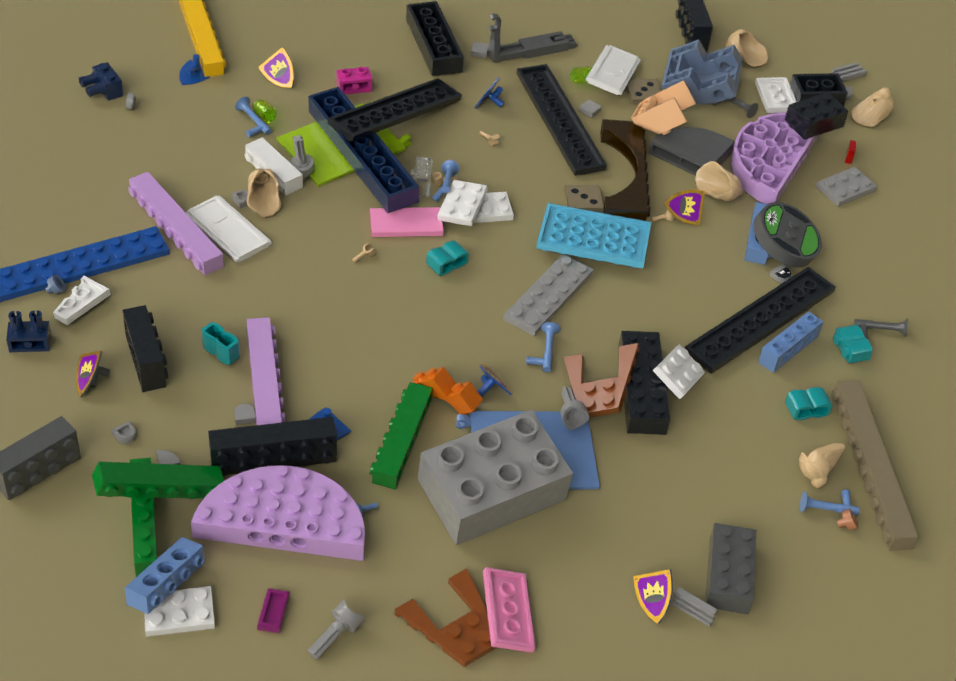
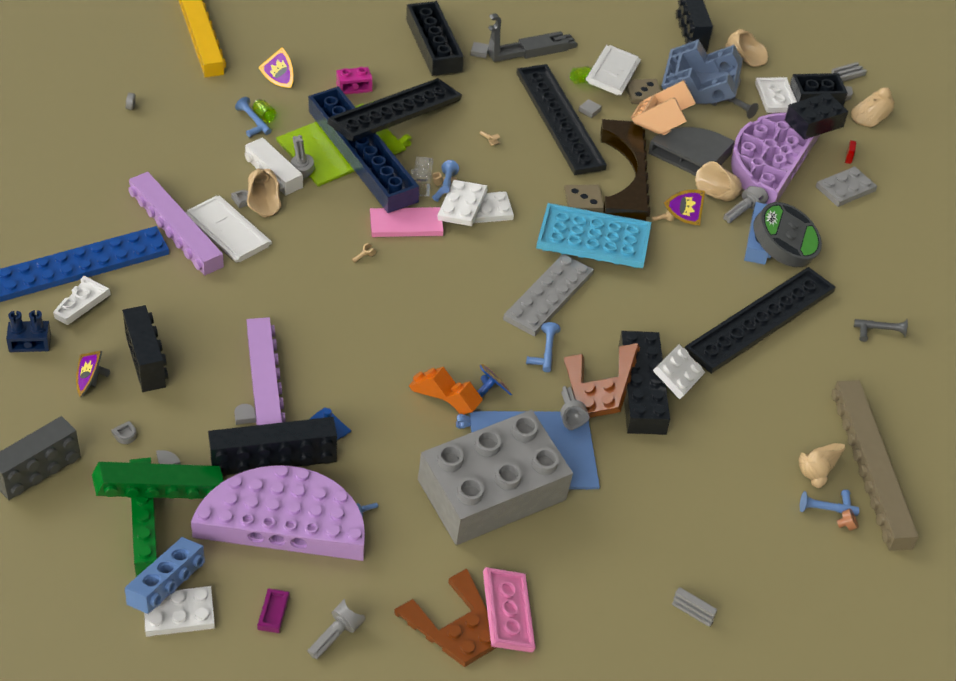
(55, 285): sand blue tile -> none
(104, 80): dark blue brick -> none
(192, 72): blue shield -> none
(220, 343): teal brick -> none
(401, 436): green brick -> none
(447, 257): teal brick -> none
(493, 96): blue shield -> none
(654, 593): shield -> none
(731, 568): dark grey brick -> none
(750, 197): none -> light grey piece
(781, 273): tile -> none
(790, 342): medium blue brick -> none
(808, 403): teal brick -> none
(852, 344): teal brick -> none

